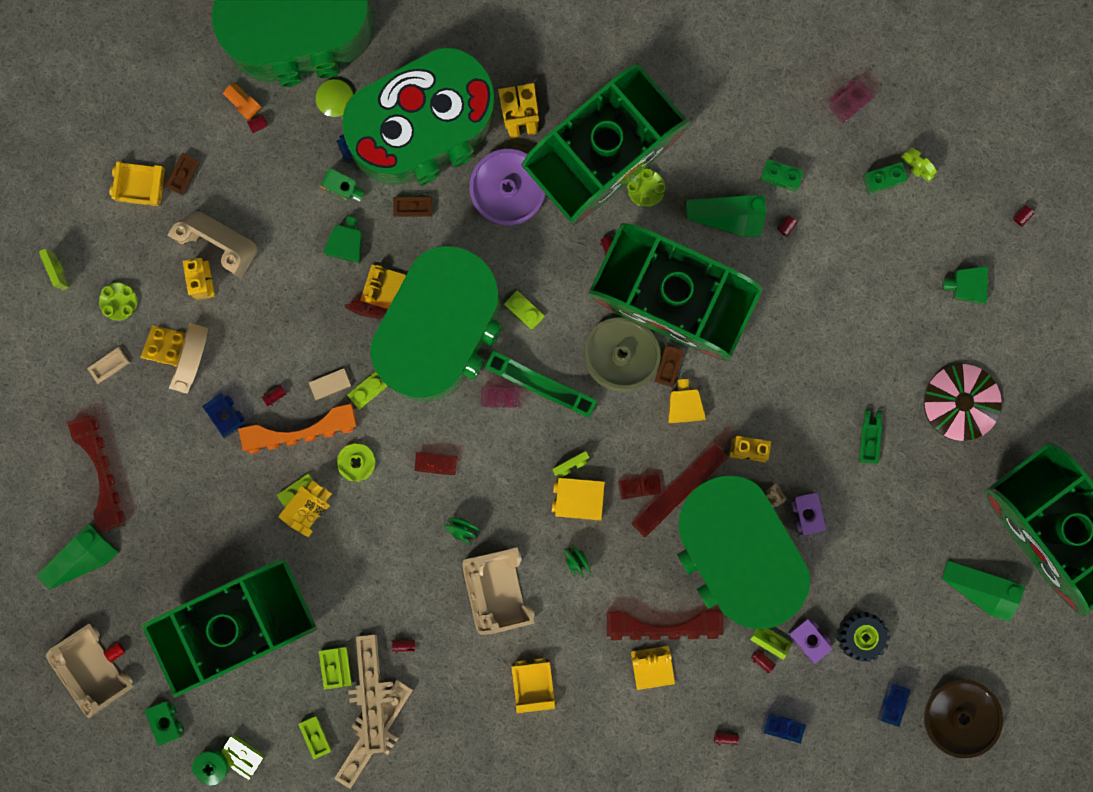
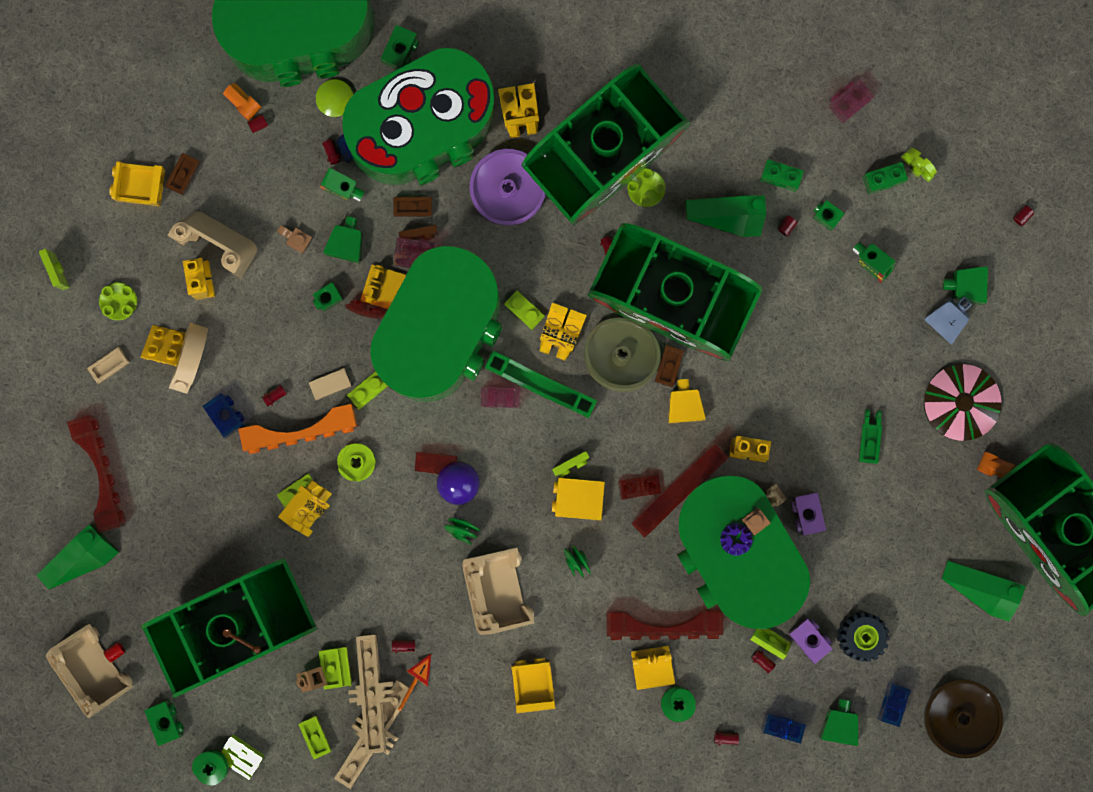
(227, 633): none -> reddish brown hinge
(297, 239): none -> medium nougat plate
(306, 682): none -> medium nougat brick
(331, 151): none -> dark red pin
(336, 298): none -> green brick
(399, 37): none -> green brick
(409, 250): none -> clear pink brick
(421, 673): none -> piece
(426, 233): none -> reddish brown plate
(458, 483): none -> dark purple piece
(555, 335): none -> yellow hips
(679, 714): none -> green piece
(726, 540): none -> dark purple gear
(756, 521): none -> medium nougat brick
(836, 213): none -> green brick
(840, 725): none -> green torso
(879, 267): none -> green torso
(949, 318): none -> sand blue torso
(994, 465): none -> orange piece

